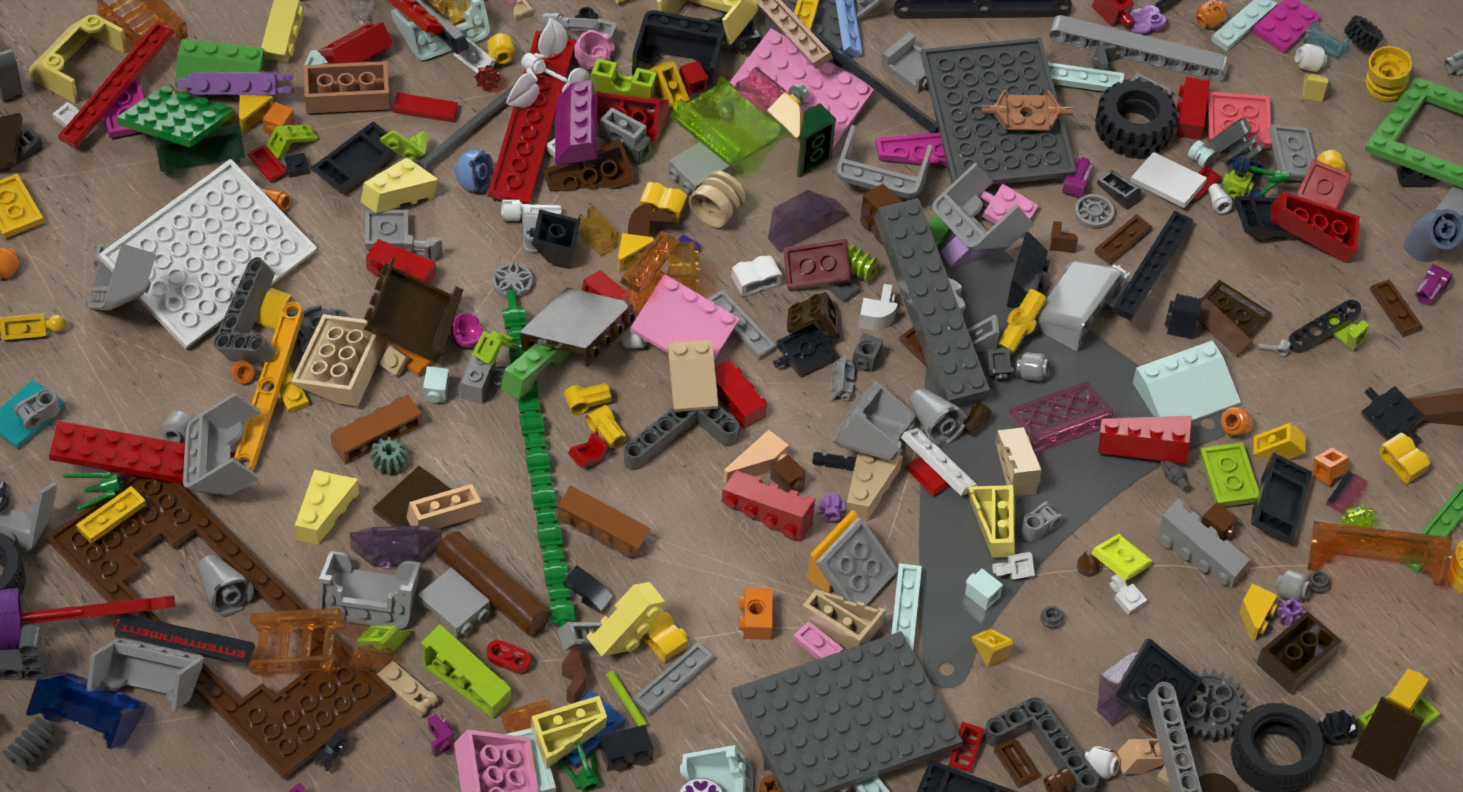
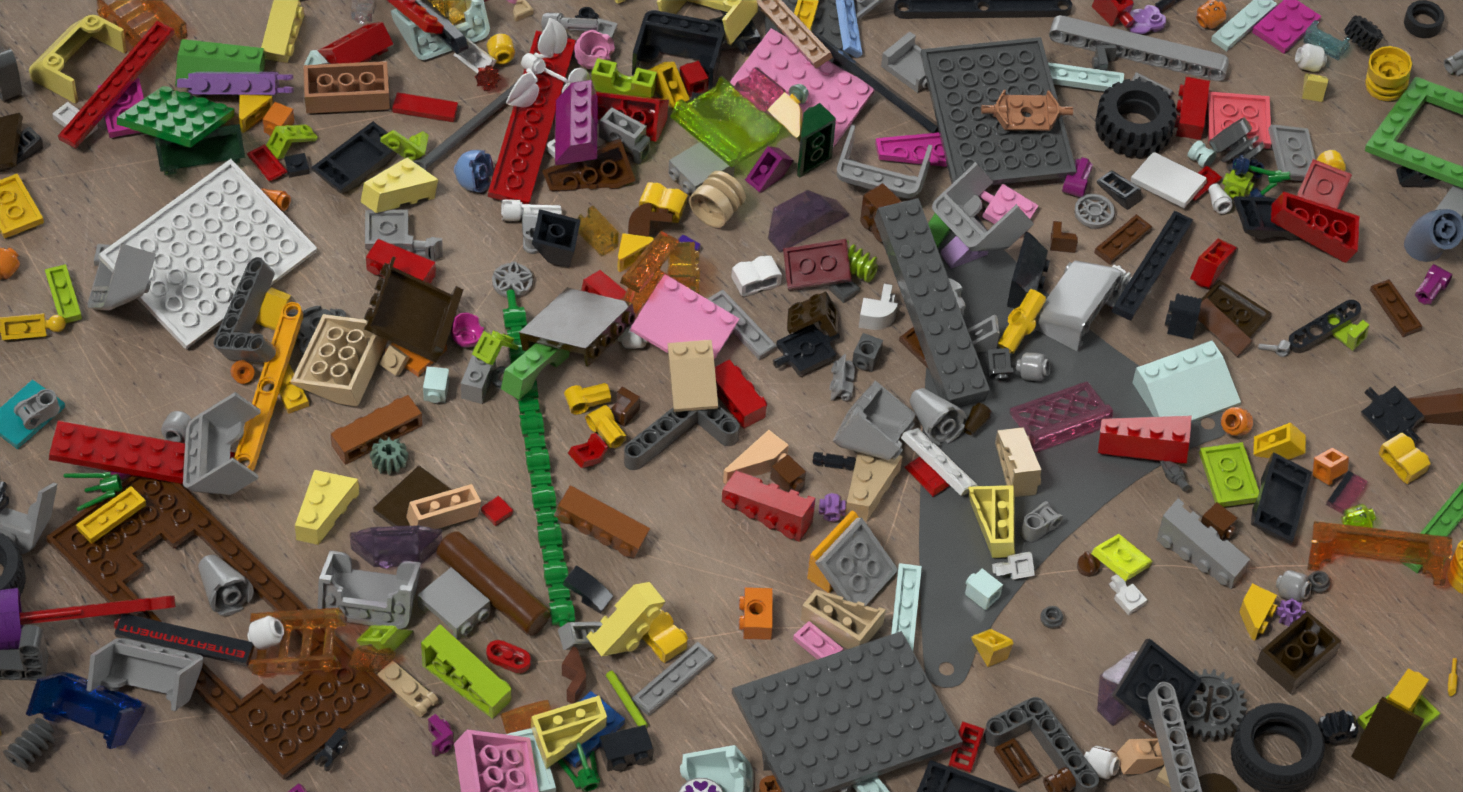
(63, 293): none -> lime plate
(265, 632): none -> white head
(497, 510): none -> red tile
(626, 406): none -> reddish brown panel
(769, 168): none -> magenta slope
(1212, 263): none -> red slope
(1427, 8): none -> black tyre
(1452, 678): none -> yellow piece

